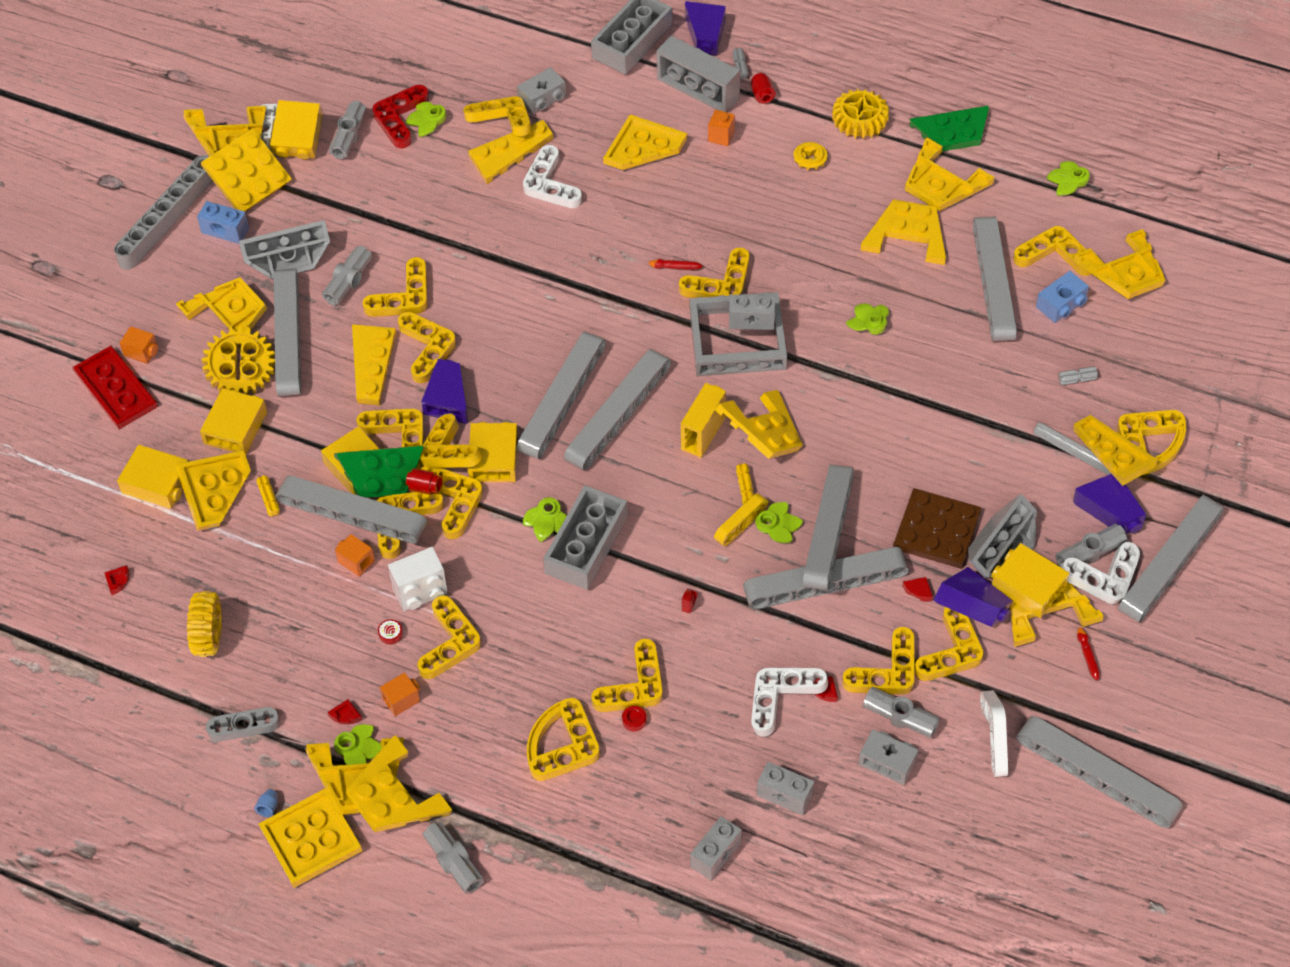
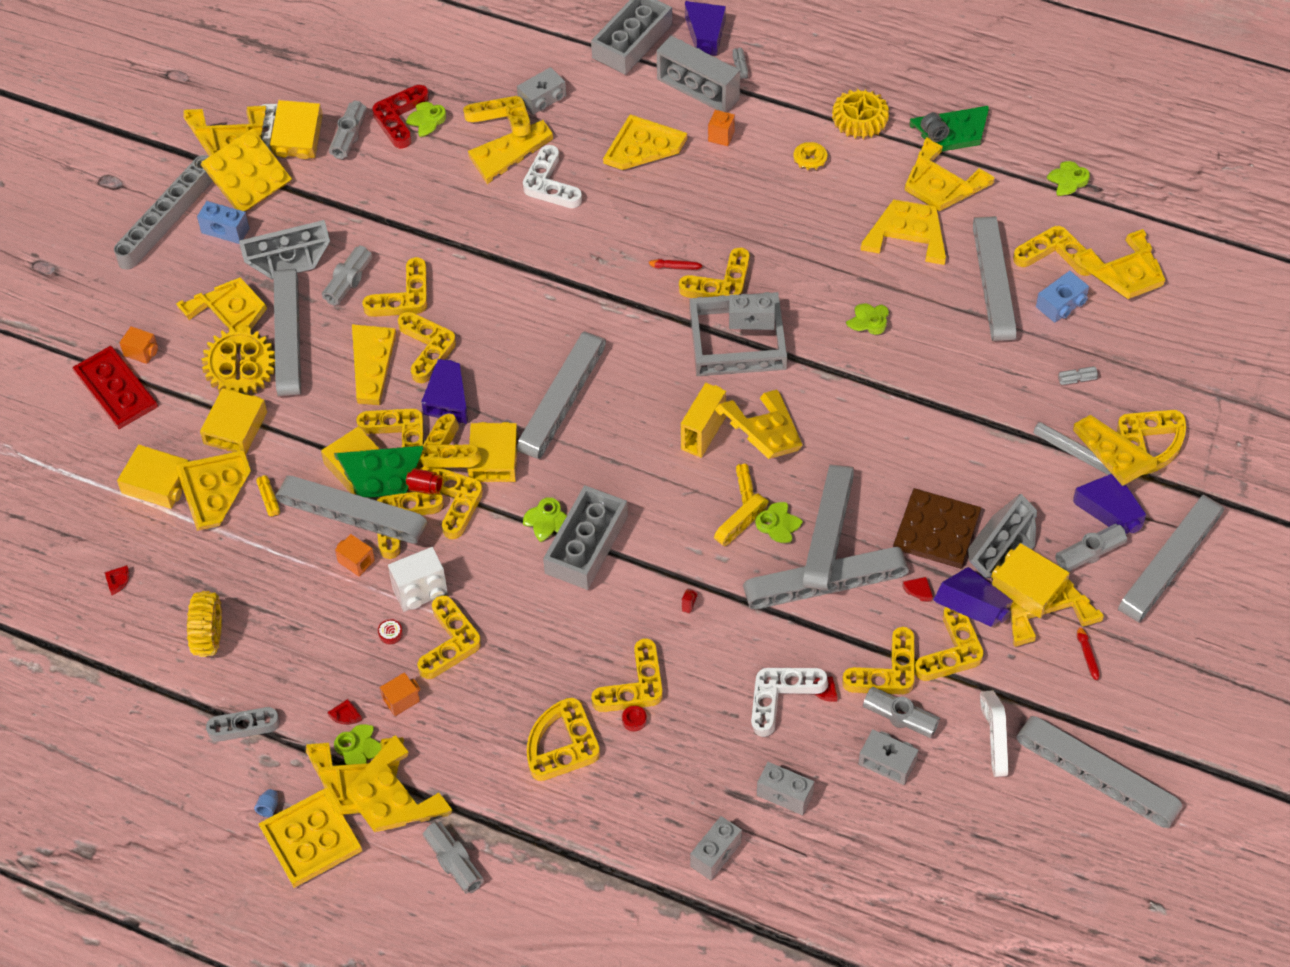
(617, 409): light grey beam -> none
(762, 88): red brick -> none
(934, 126): none -> dark grey wheel
(1111, 579): white beam -> none

